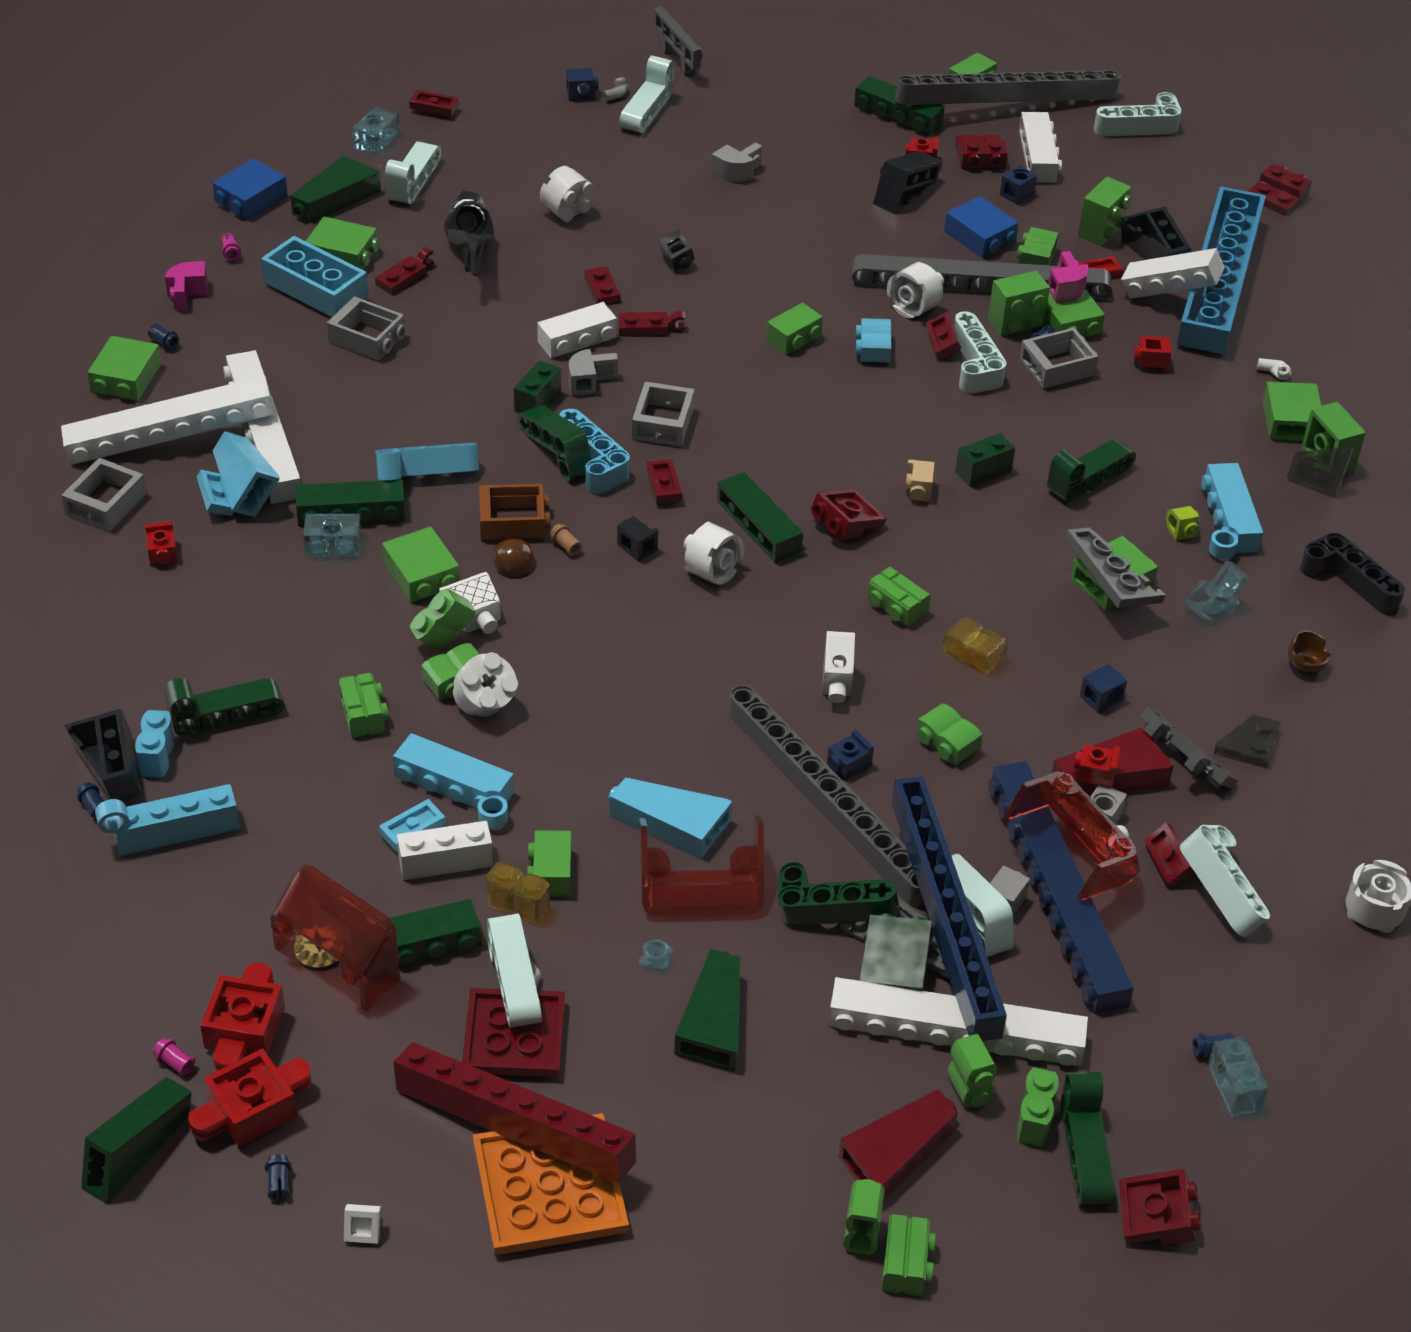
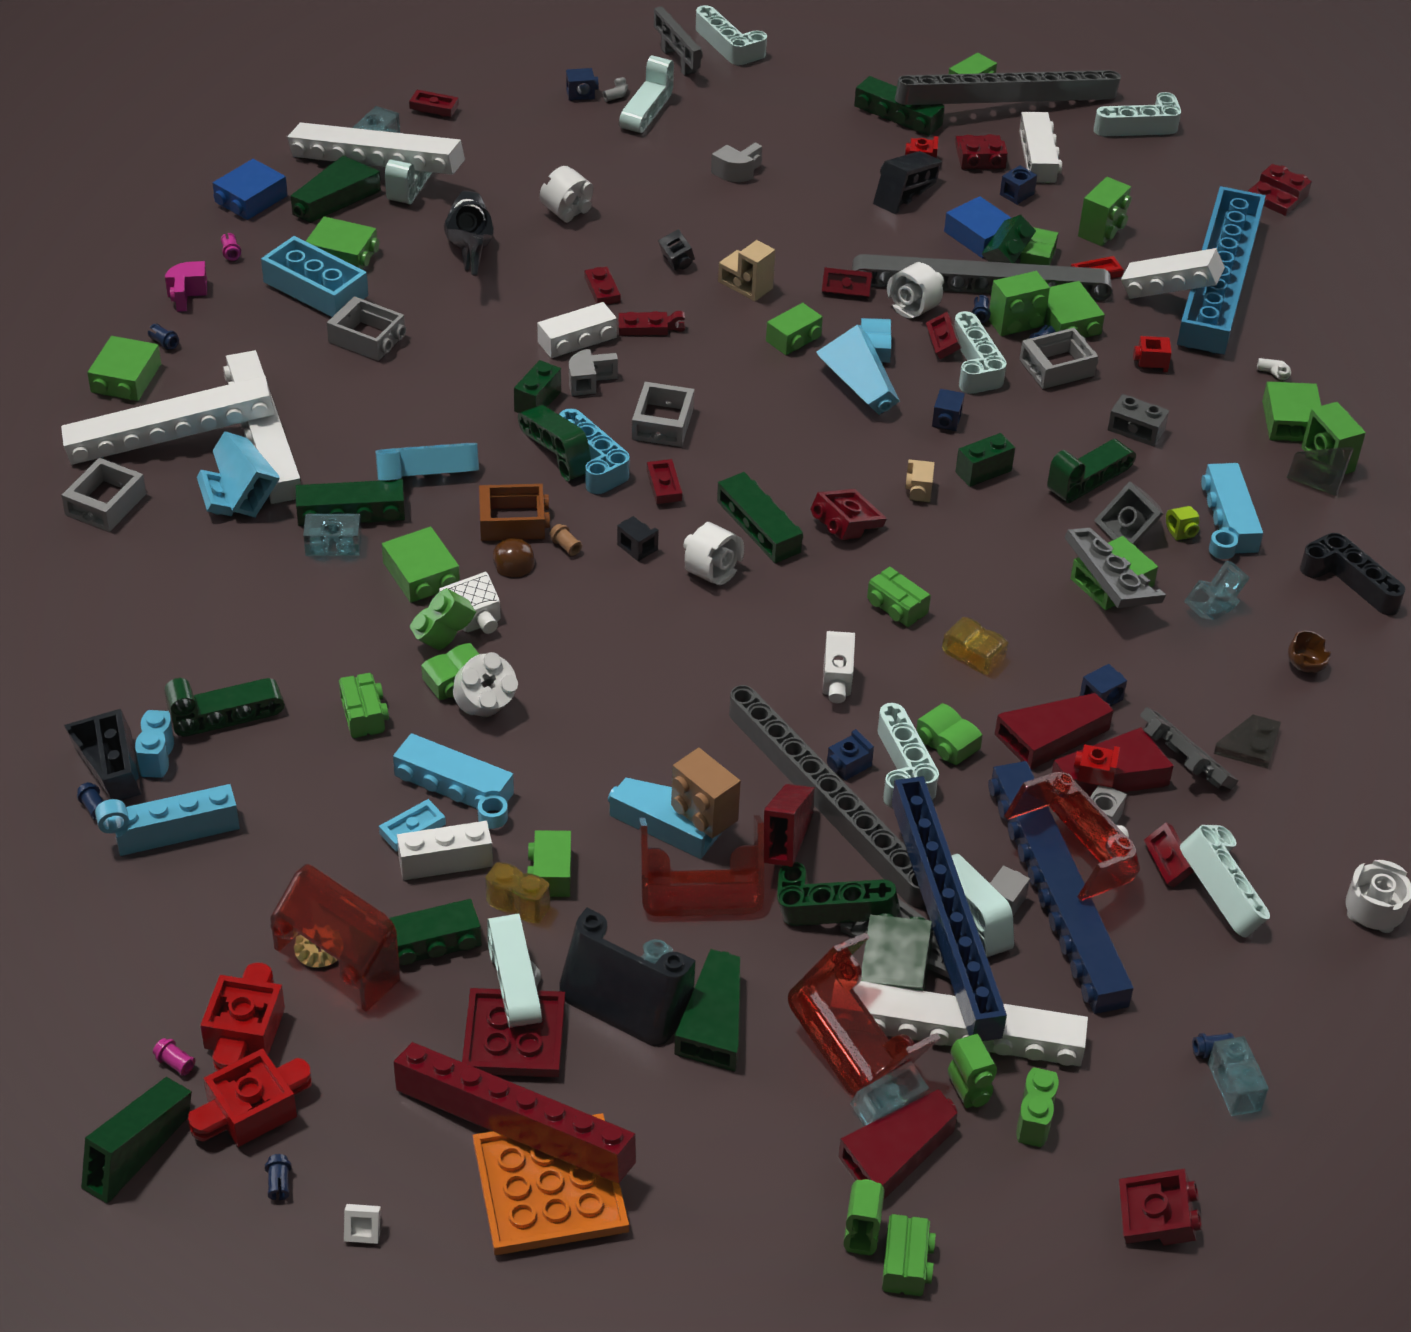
(161, 543): red brick -> none
(376, 147): none -> white brick
(405, 272): dark red plate -> none
(625, 988): none -> black windscreen
(705, 793): none -> medium nougat brick
(727, 40): none -> light aqua beam
(749, 270): none -> tan brick
(786, 823): none -> dark red slope
(843, 1025): none -> clear red windscreen
(846, 282): none -> dark red plate
(859, 365): none -> medium azure slope
(889, 1093): none -> clear light blue brick
(905, 750): none -> light aqua beam
(948, 409): none -> dark blue brick
(981, 308): none -> dark blue pin
(1009, 240): none -> dark green brick
(1053, 728): none -> dark red slope
(1069, 279): dark pink brick -> none
(1086, 1138): dark green beam -> none
(1129, 514): none -> dark grey slope
(1138, 420): none -> dark grey brick
(1154, 234): black wedge -> none

